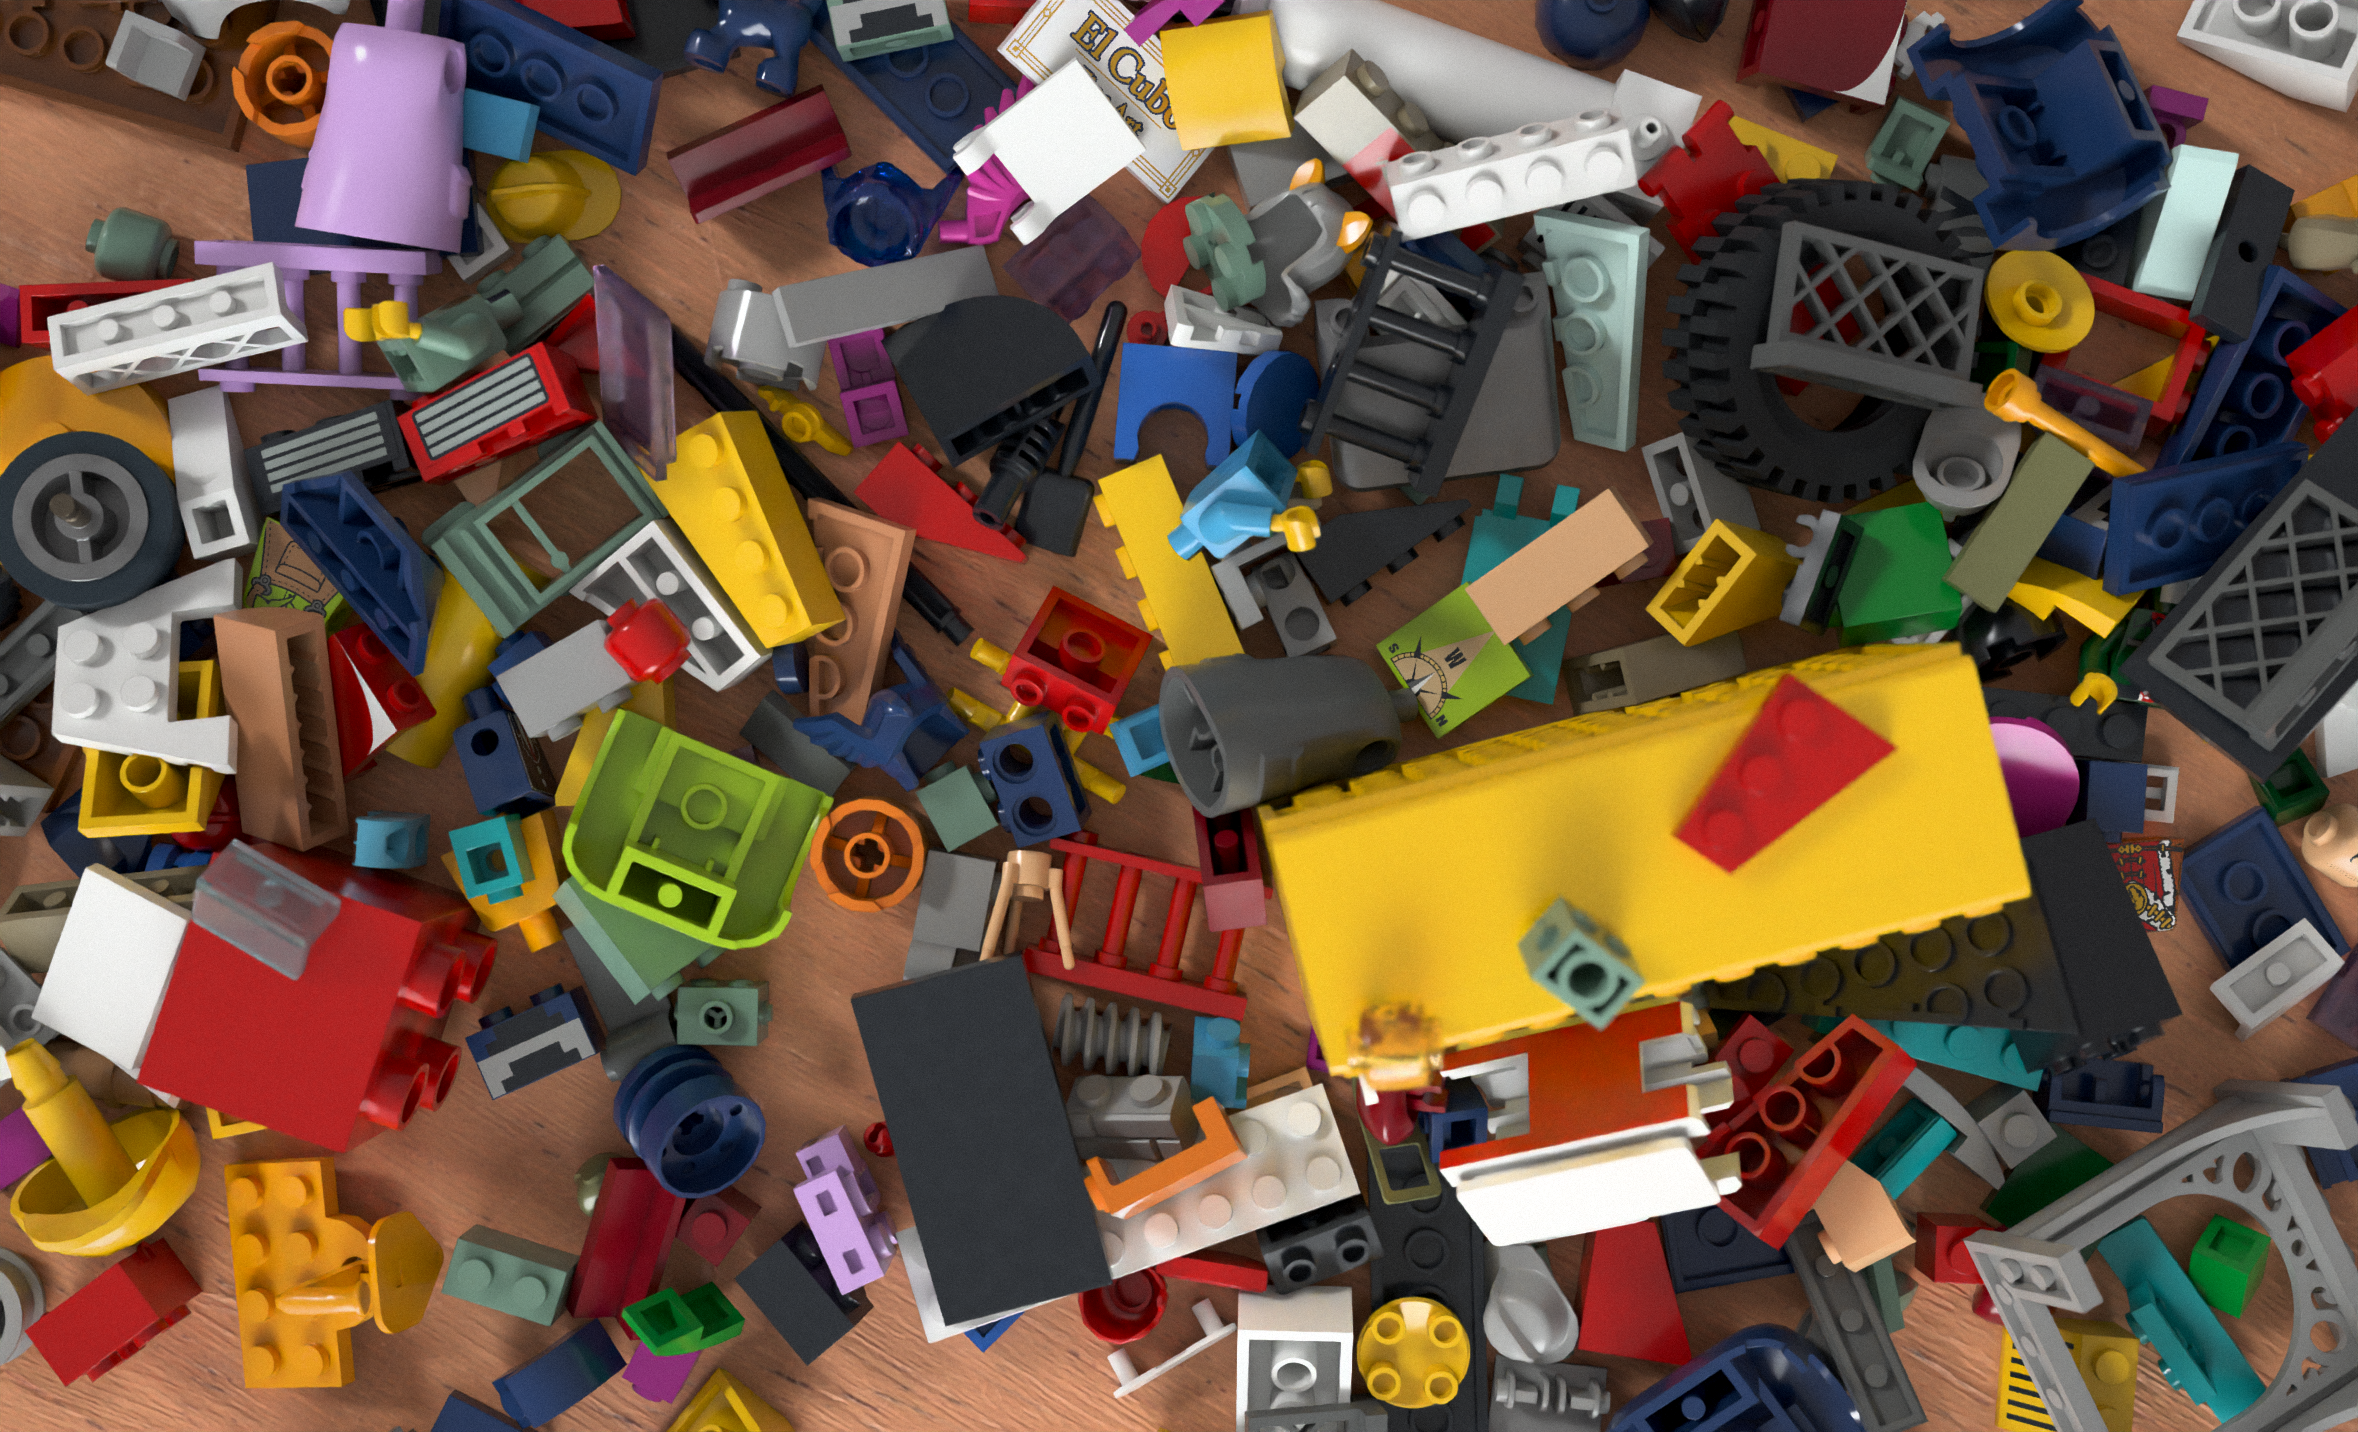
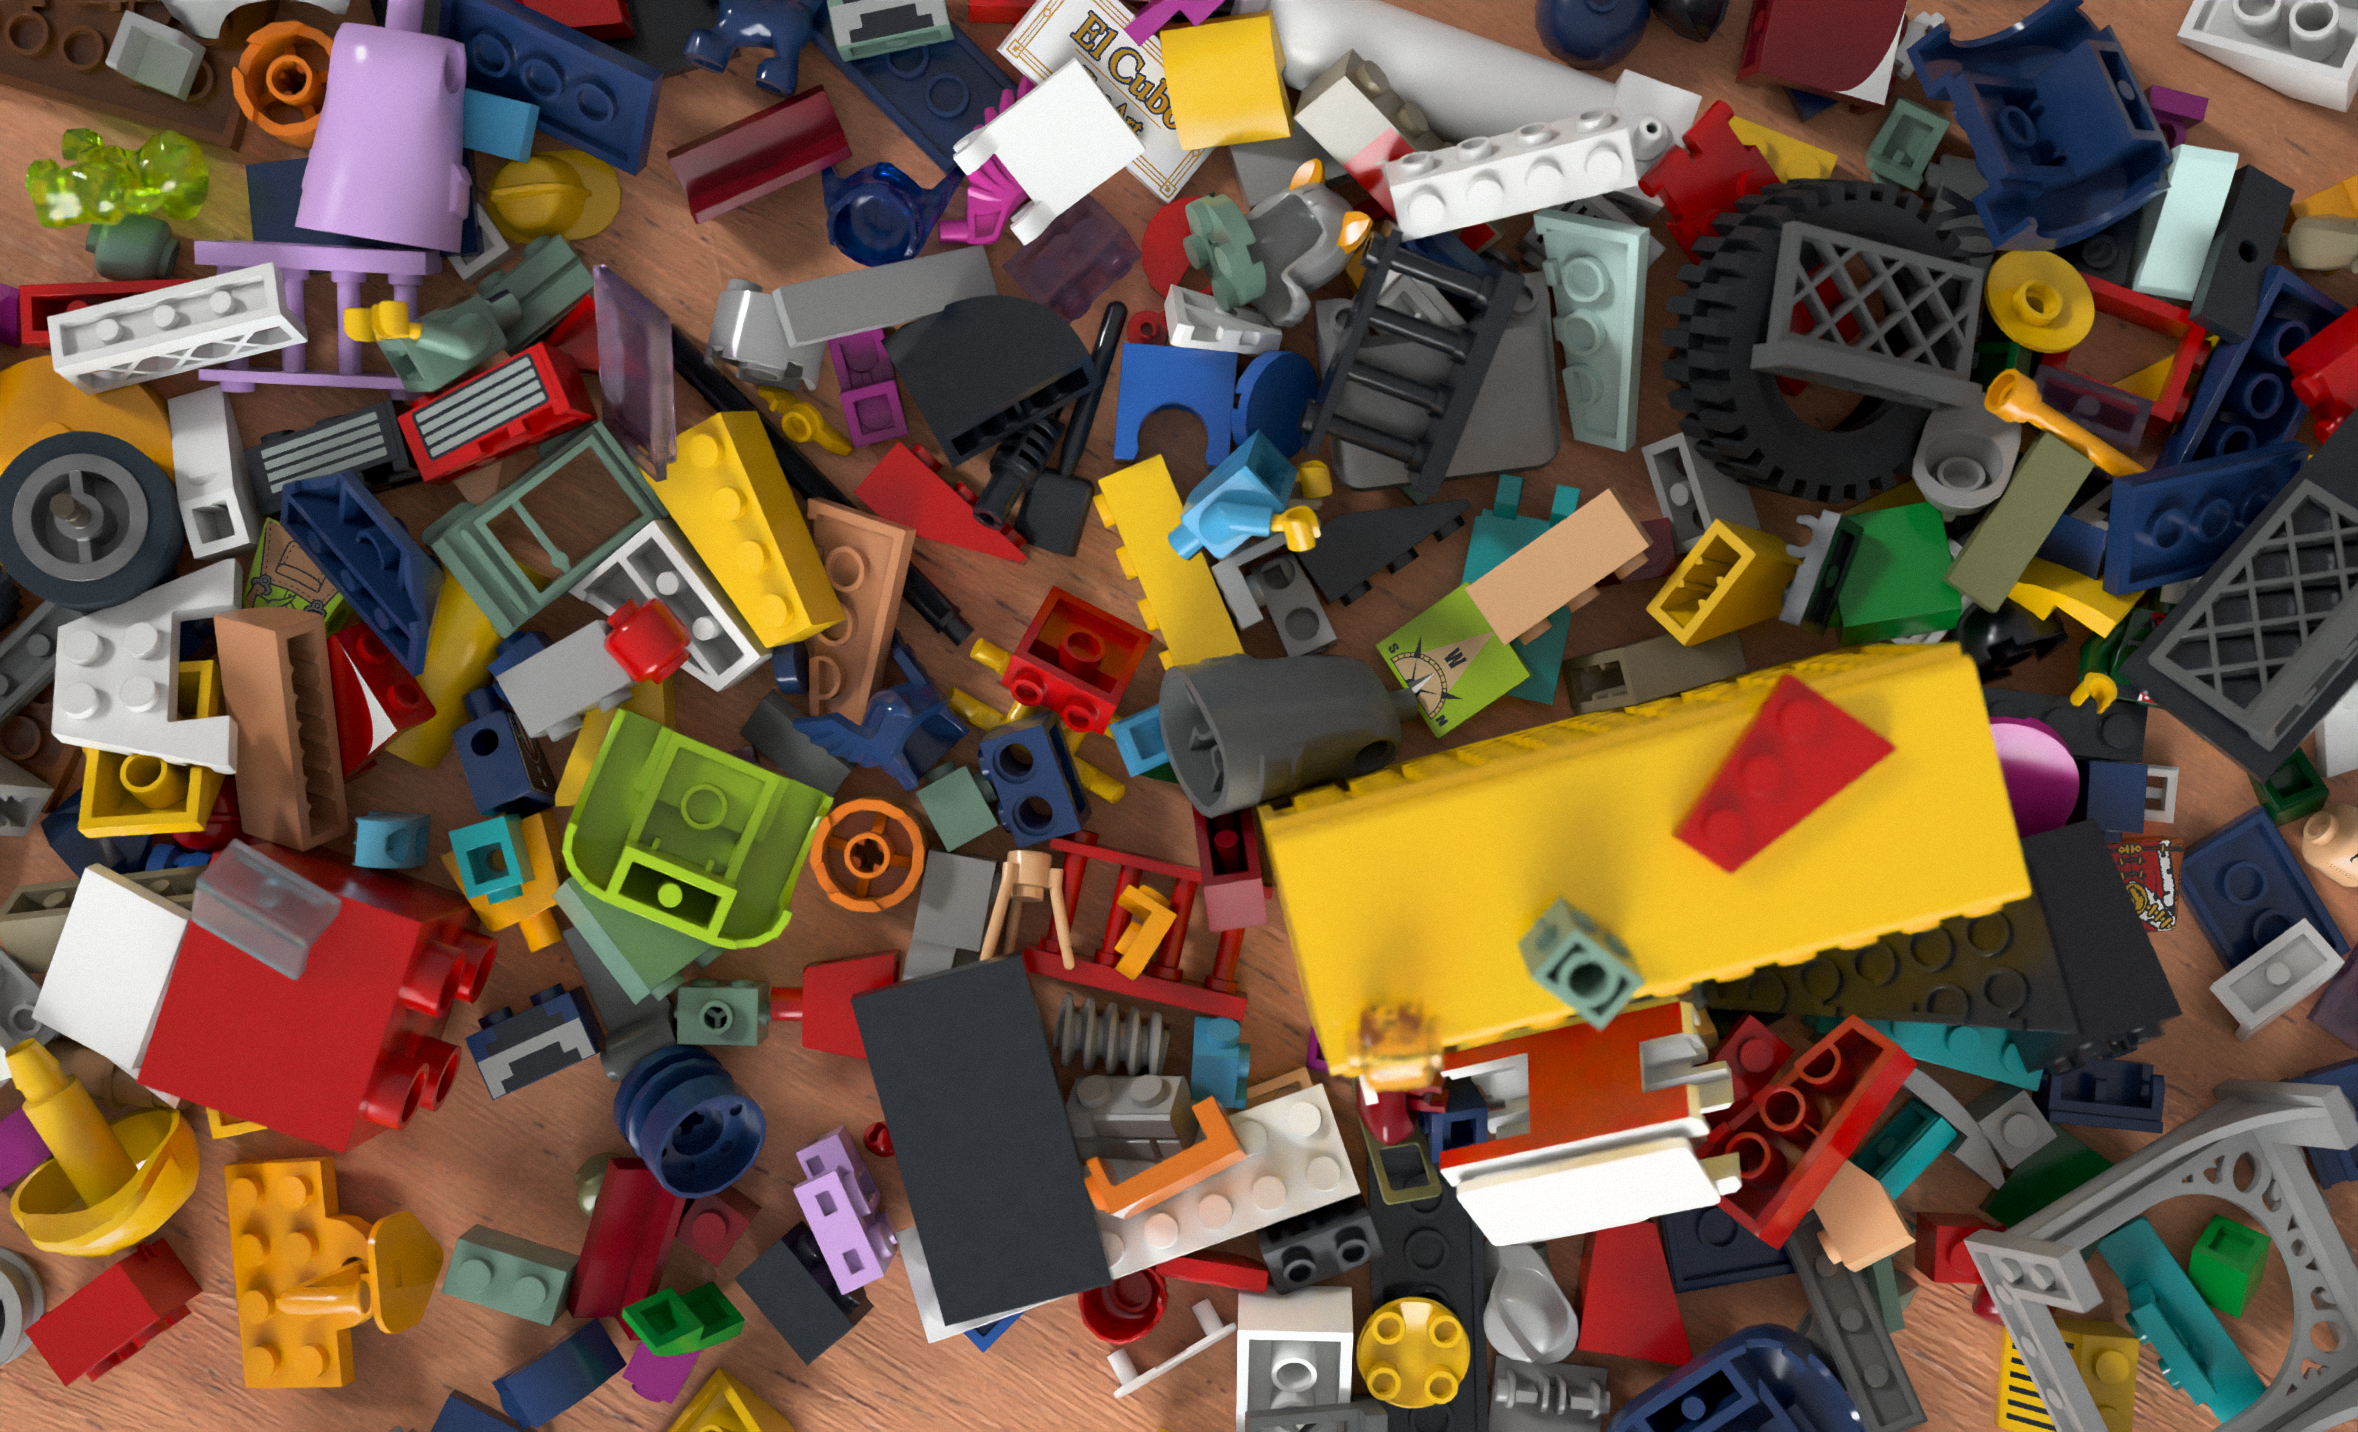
(118, 181): none -> clear neon green animal
(825, 999): none -> red torso
(1140, 941): none -> light orange bracket

